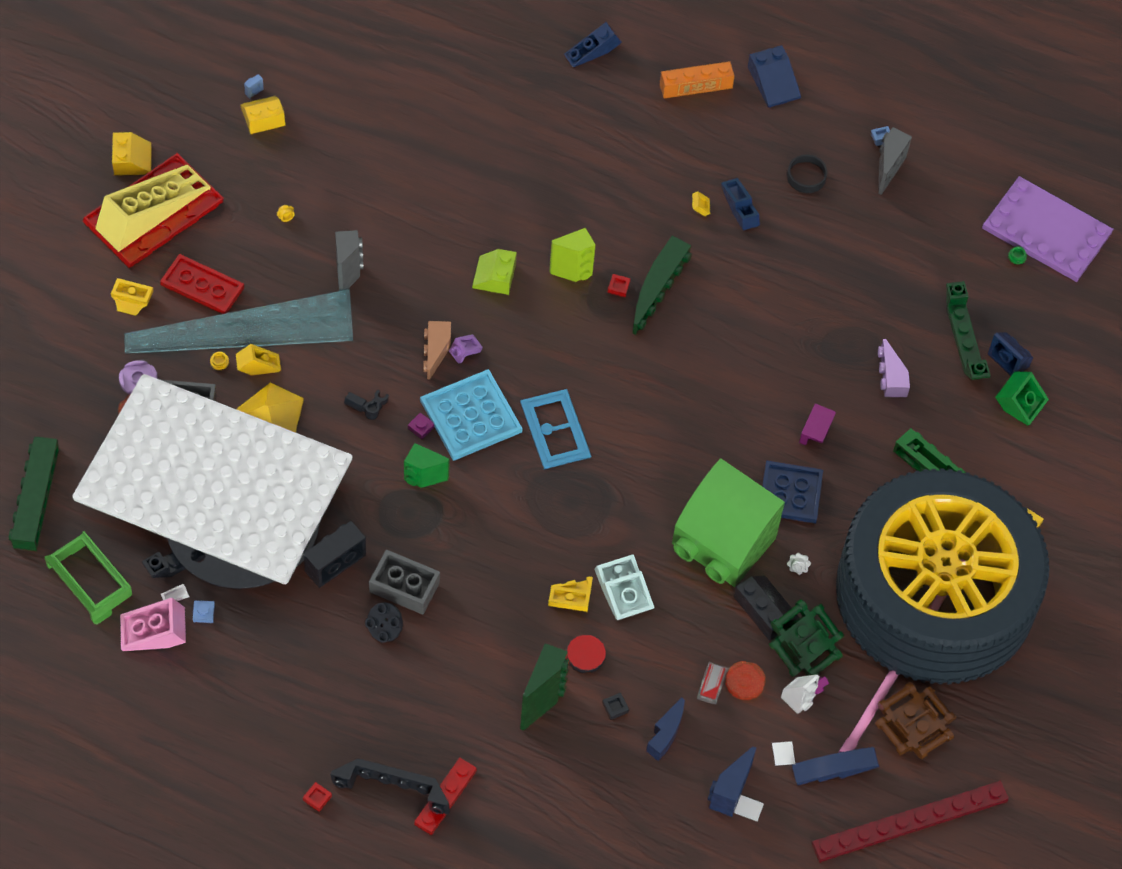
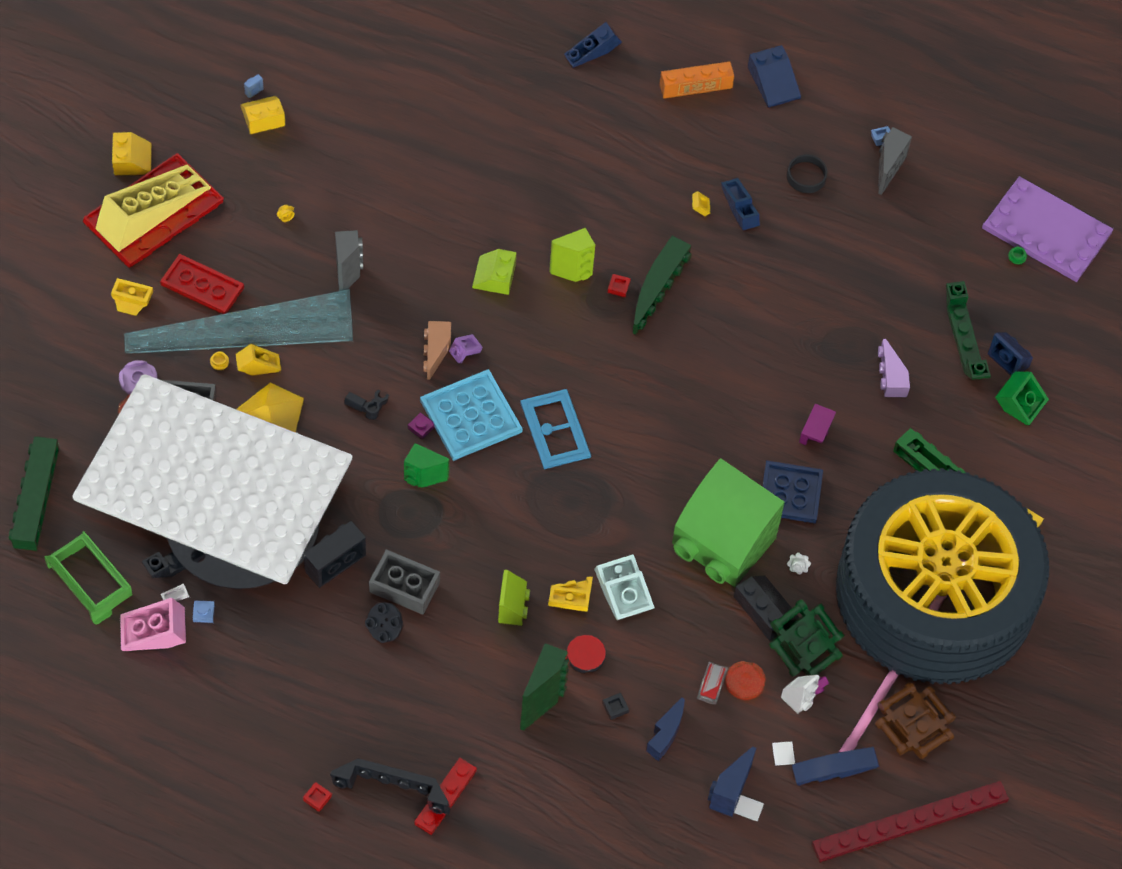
(512, 599): none -> lime slope

